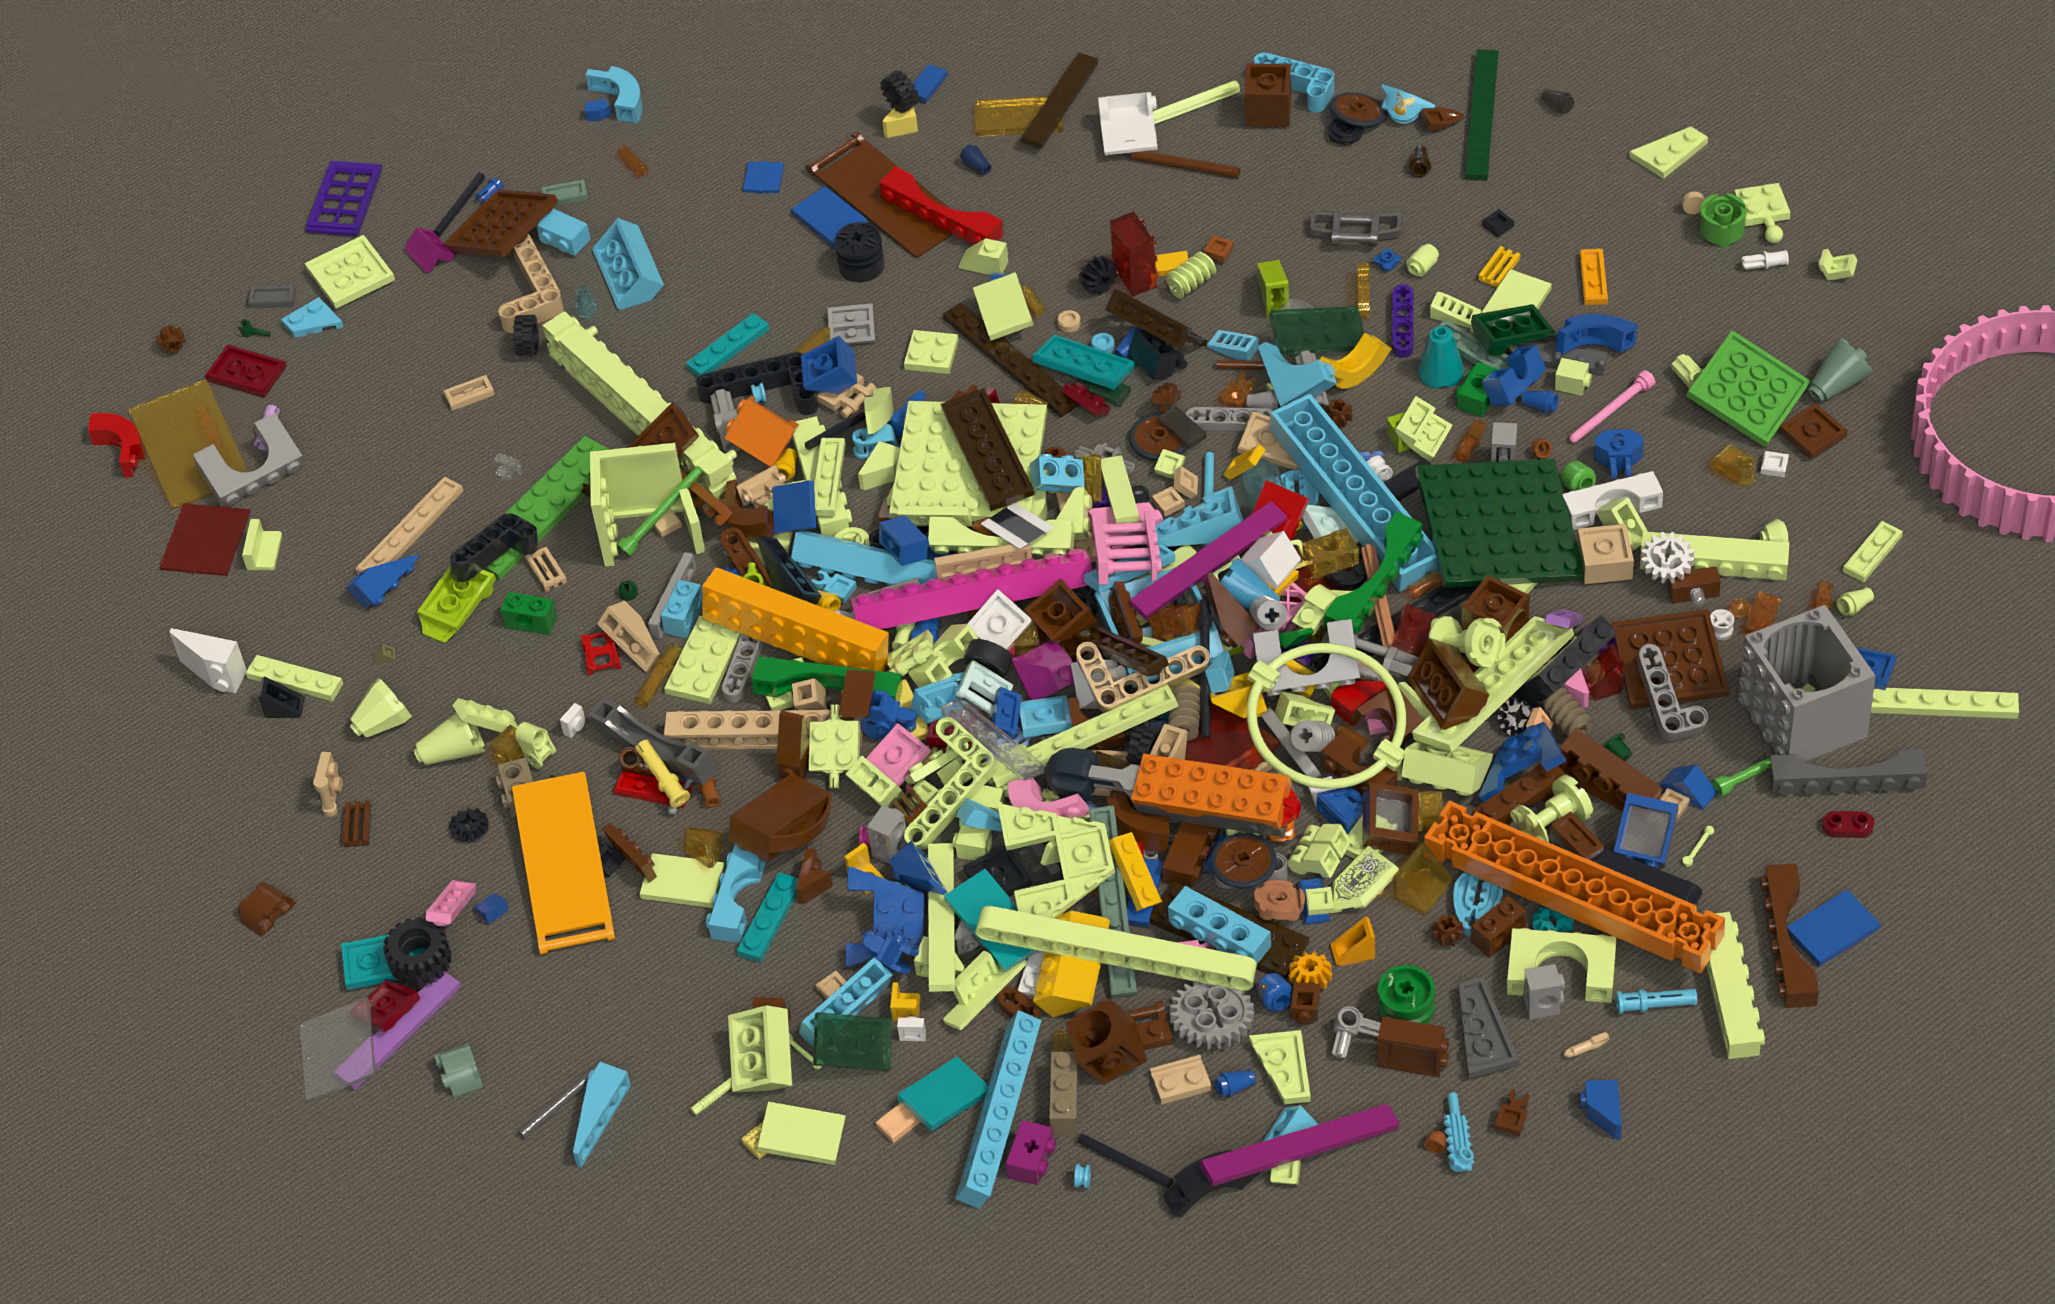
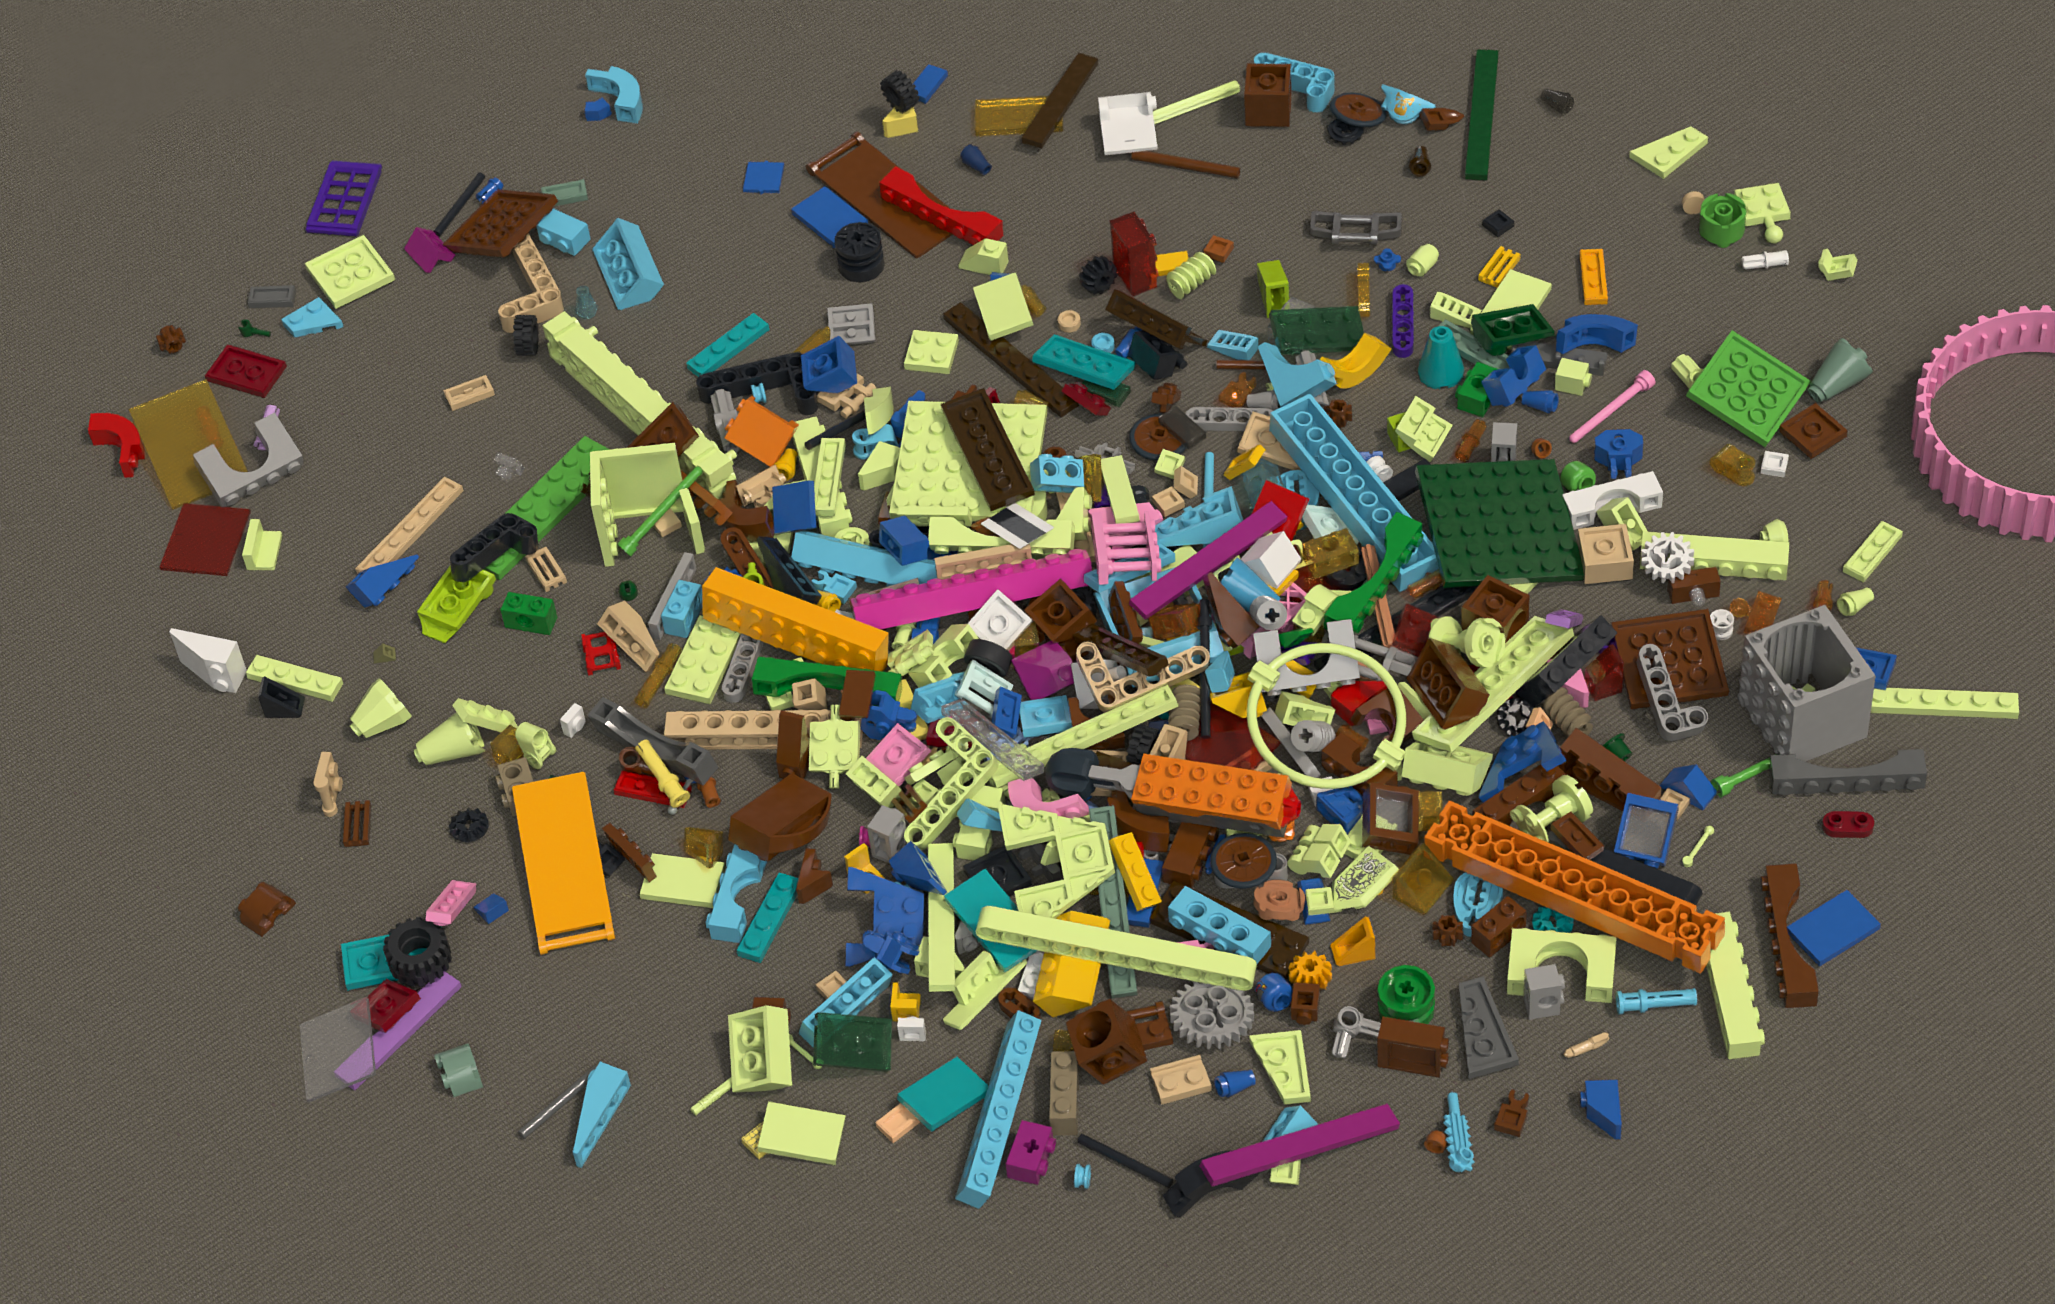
(633, 161): clear orange axle -> none

